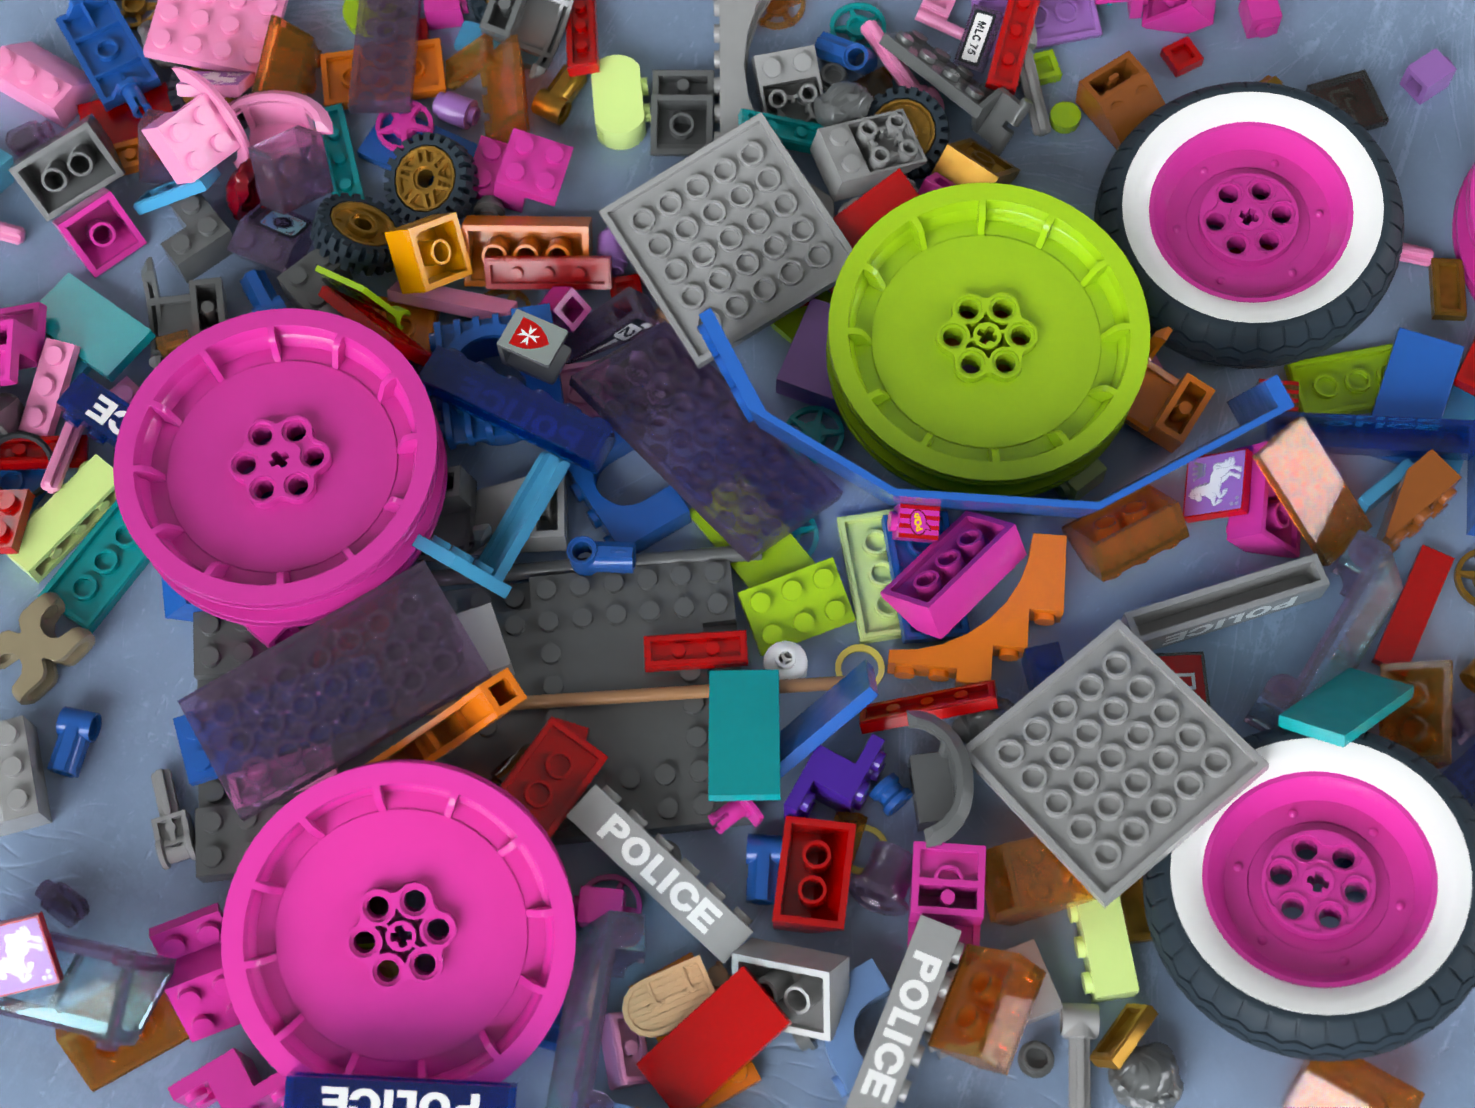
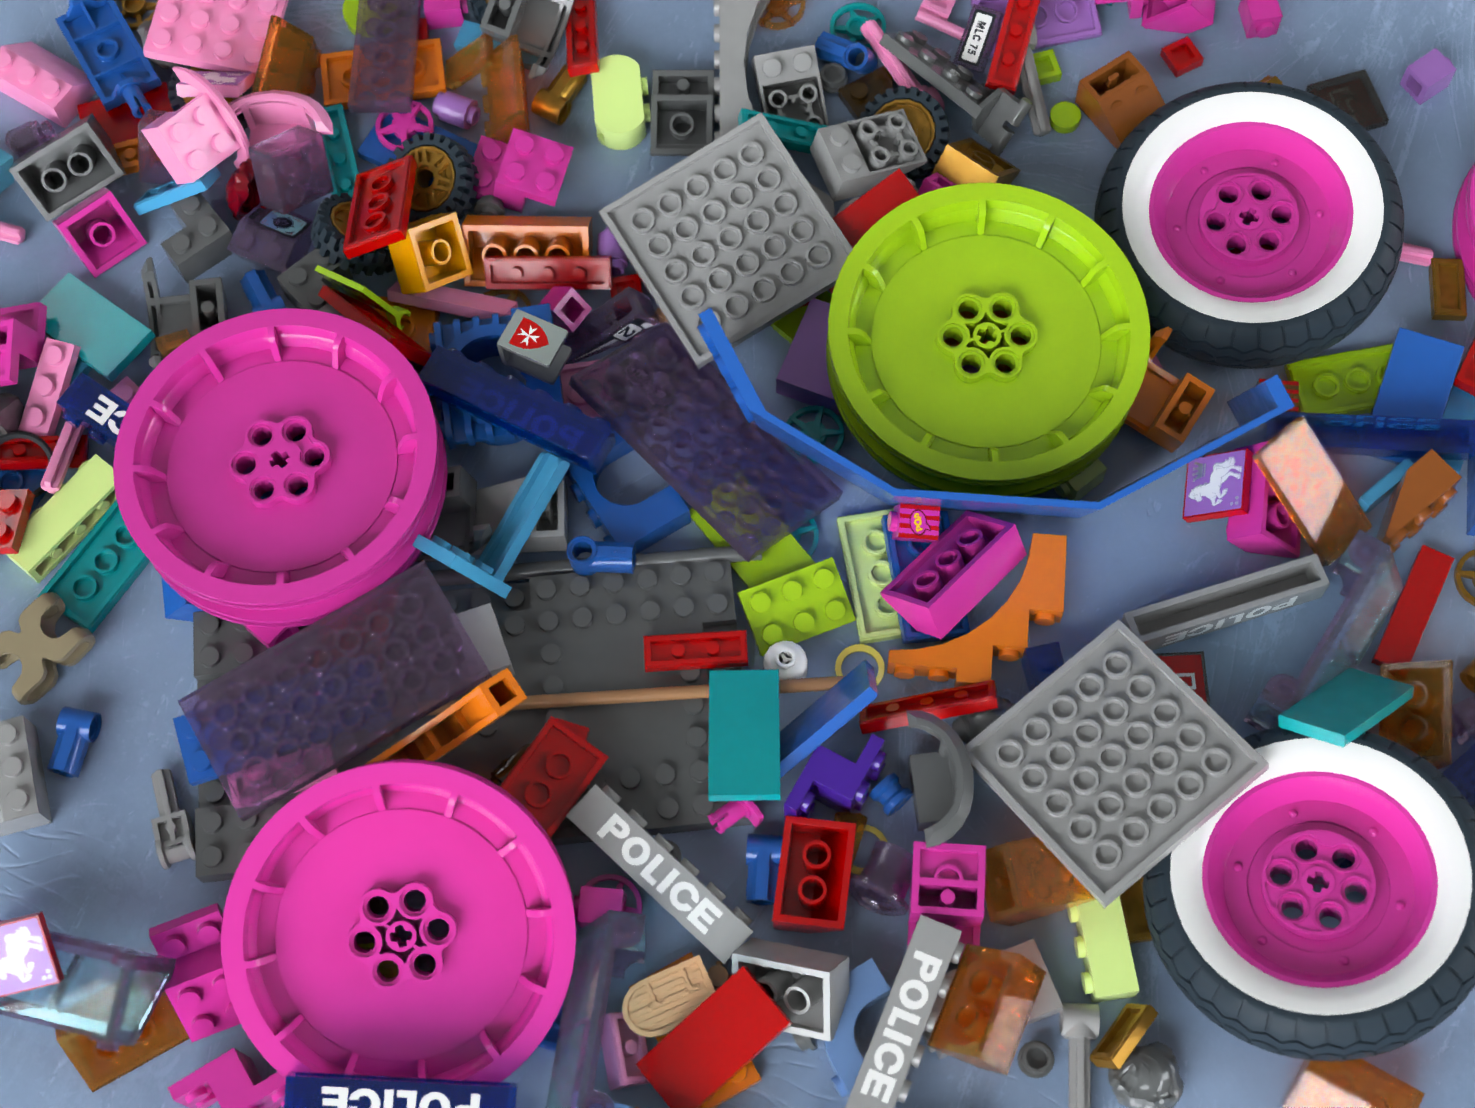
(62, 902): clear purple arm -> none
(380, 207): none -> red tile
(842, 103): dark grey hair -> none
(1127, 532): clear orange slope -> none

